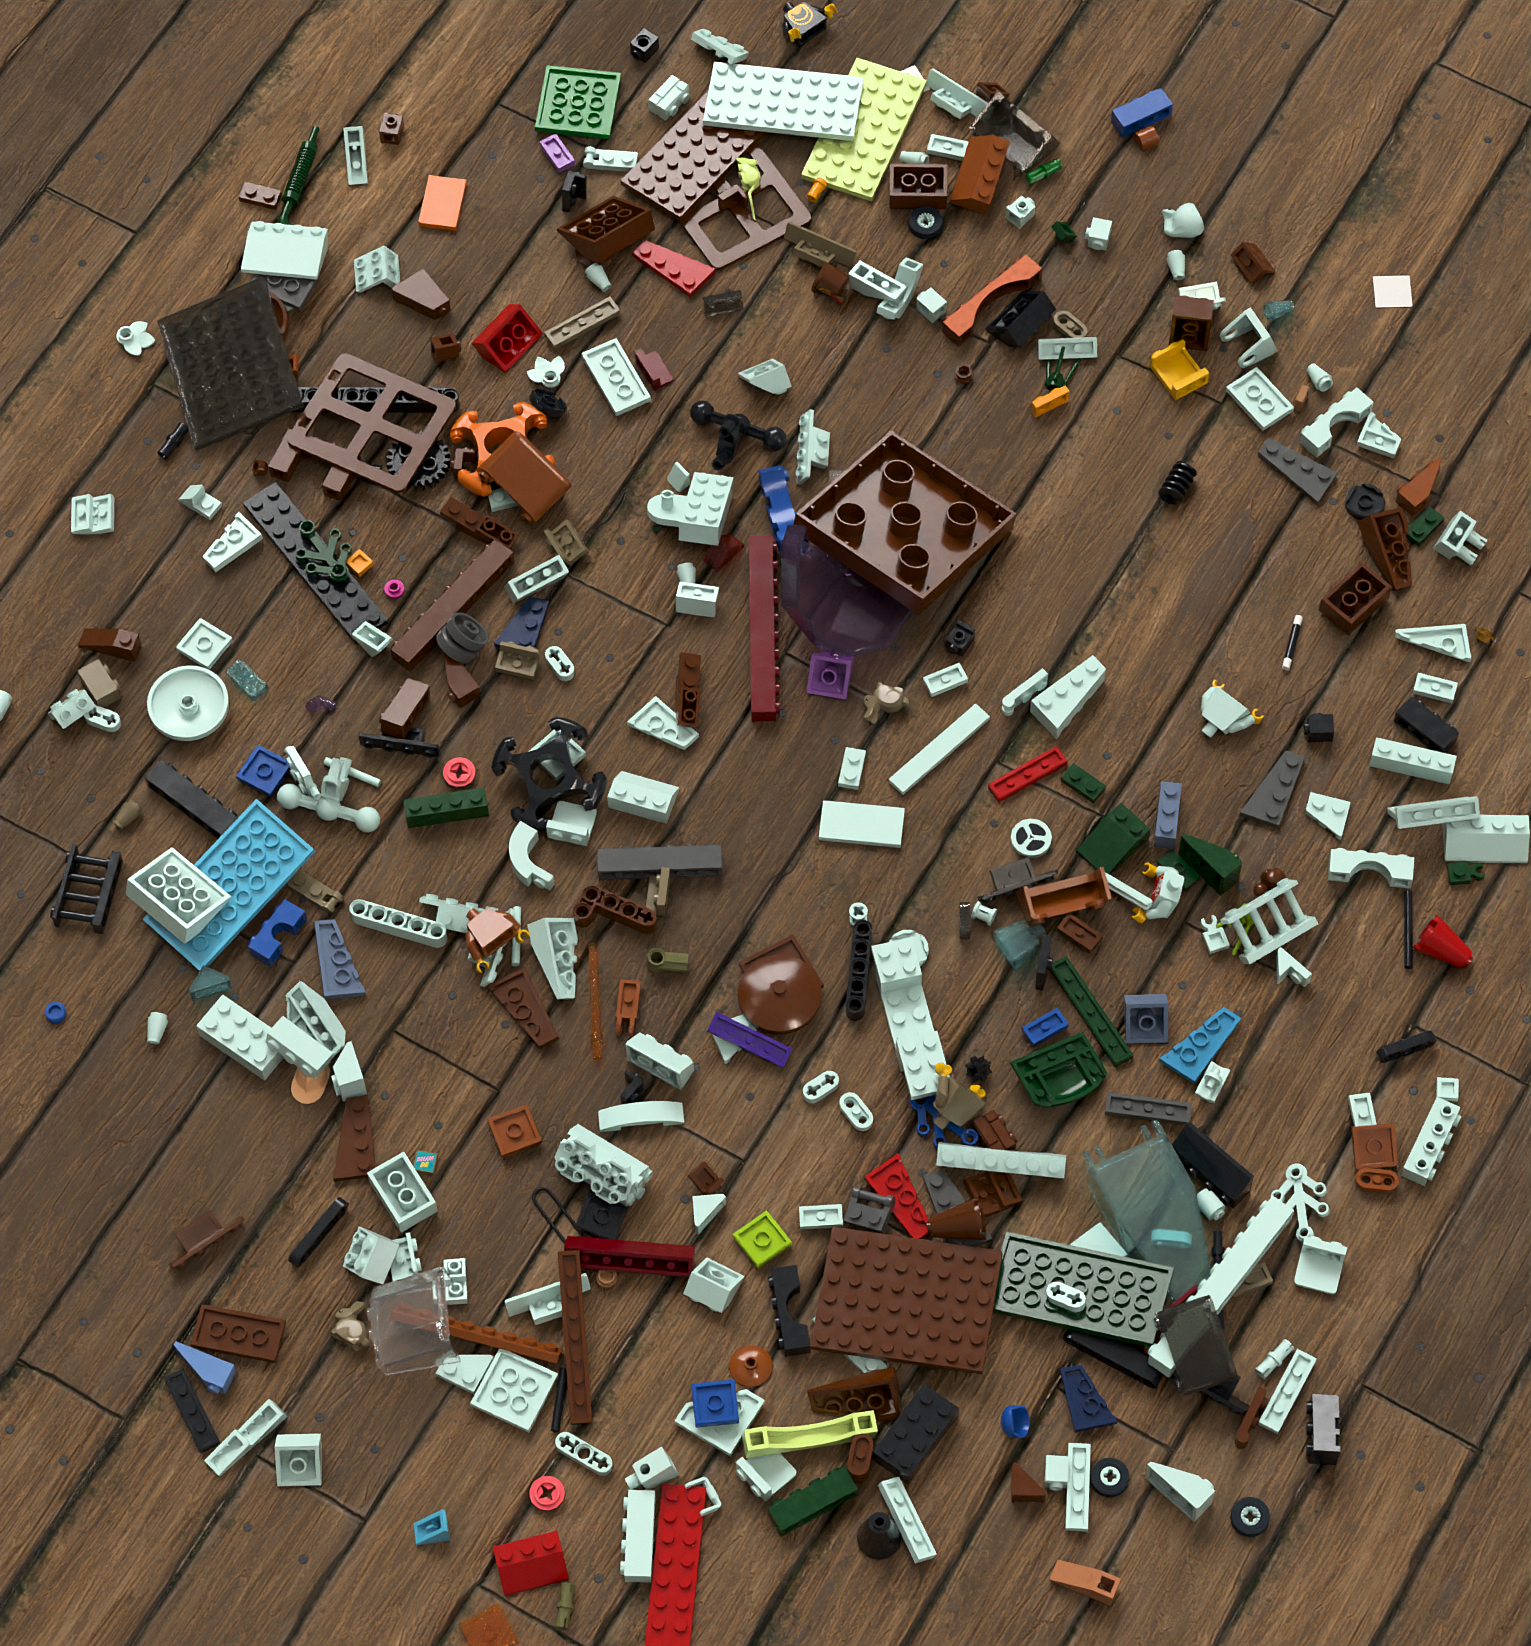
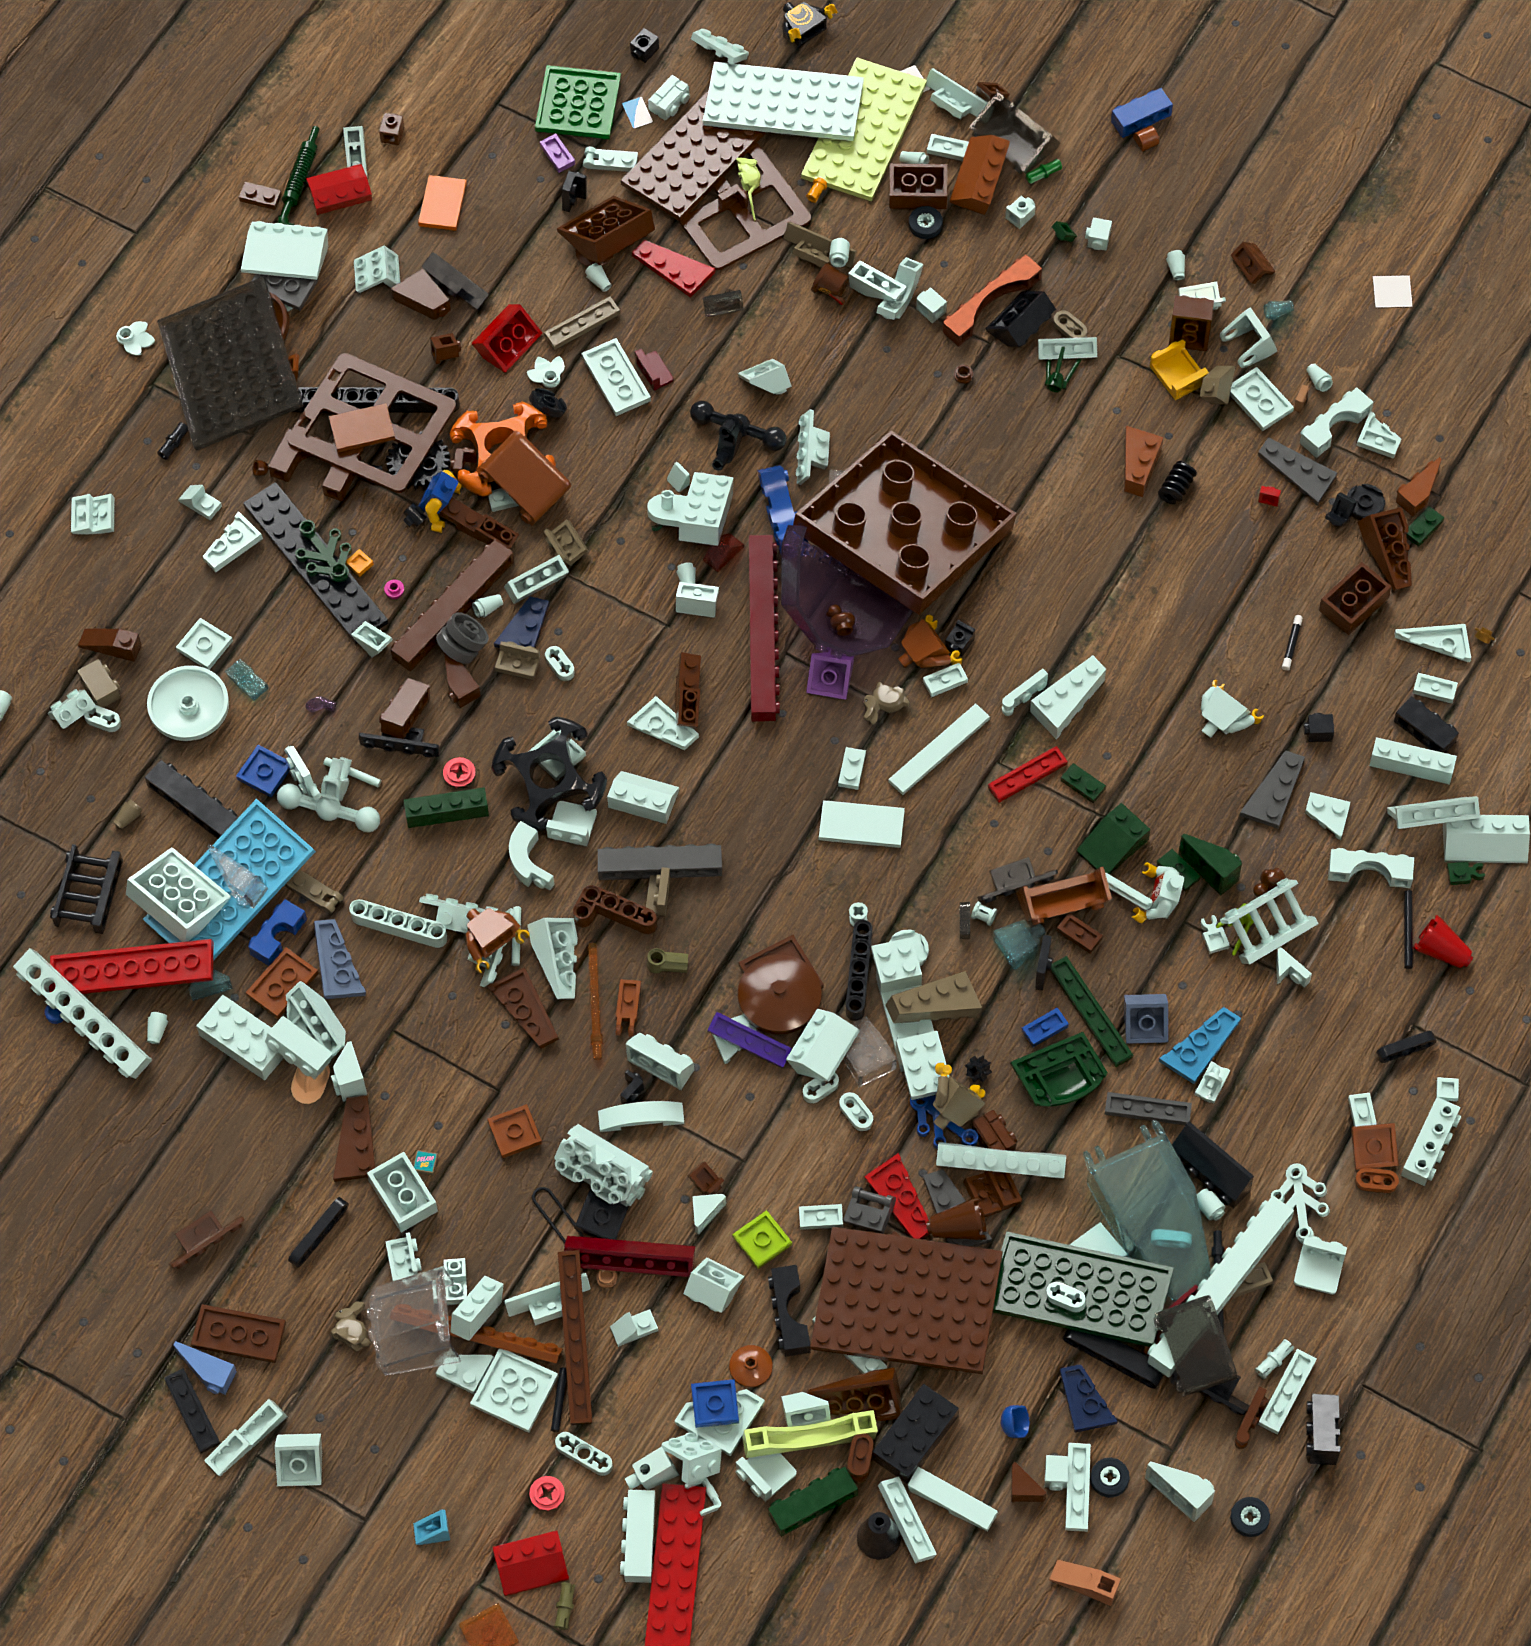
(137, 966): none -> red plate
(137, 1059): none -> light aqua brick
(244, 884): none -> clear slope
(278, 979): none -> dark orange plate
(339, 189): none -> red slope
(361, 428): none -> tile
(370, 1255): light aqua slope -> none
(414, 515): none -> black gear
(438, 496): none -> blue torso
(455, 281): none -> black bracket
(476, 1308): none -> light aqua brick
(486, 605): none -> light aqua cone
(633, 1327): none -> light aqua slope
(637, 112): none -> sticker
(699, 1456): none -> light aqua bracket
(804, 1409): none -> light aqua slope
(822, 1045): none -> light aqua slope
(839, 252): none -> light aqua brick
(841, 621): none -> reddish brown animal
(869, 1054): none -> clear slope
(925, 646): none -> dark orange torso
(940, 999): none -> dark tan wedge
(951, 1498): none -> light aqua slope
(1031, 838): light aqua tile -> none
(1050, 401): light orange plate -> none
(1140, 457): none -> dark orange wedge
(1167, 815): sand blue brick -> none
(1183, 222): light aqua piece -> none
(1217, 385): none -> dark tan slope
(1269, 496): none -> red plate
(1341, 510): none -> black bracket
(1453, 538): light aqua brick -> none

